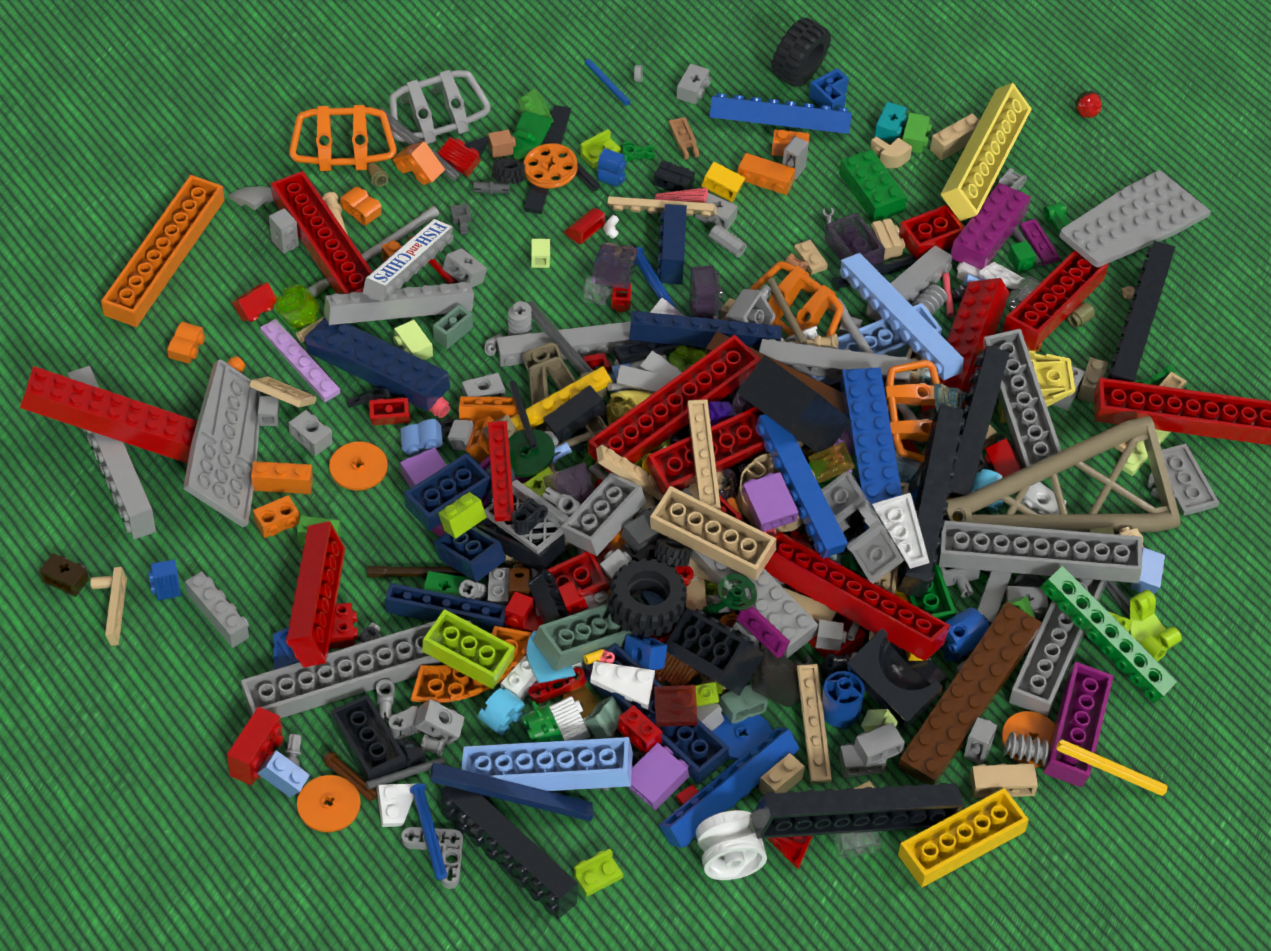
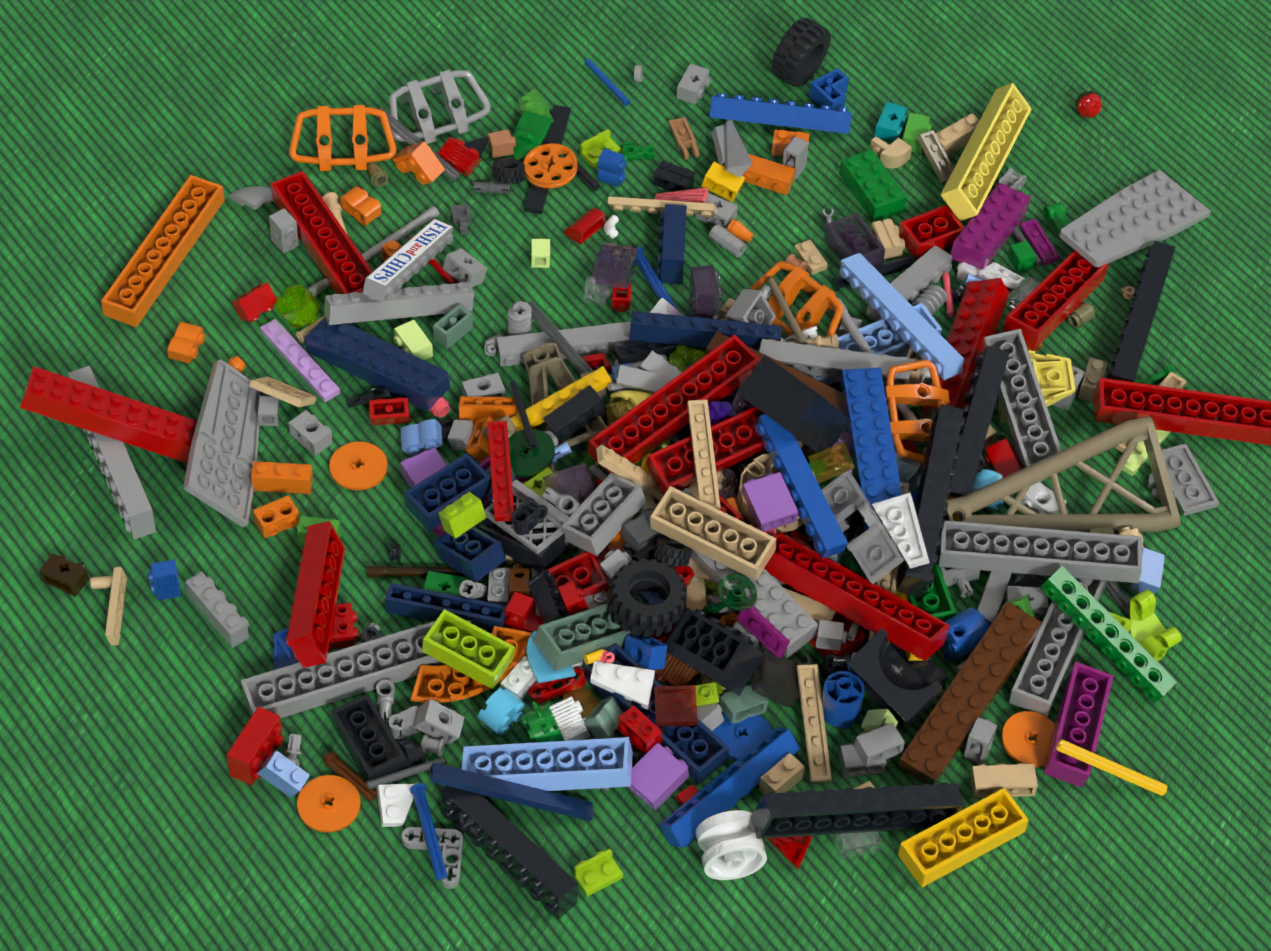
(395, 552): none -> black bush
(730, 149): none -> light grey wedge
(740, 231): none -> orange cone
(936, 155): none -> dark tan plate
(948, 396): clear light blue brick -> none
(1027, 748): light grey piece -> none

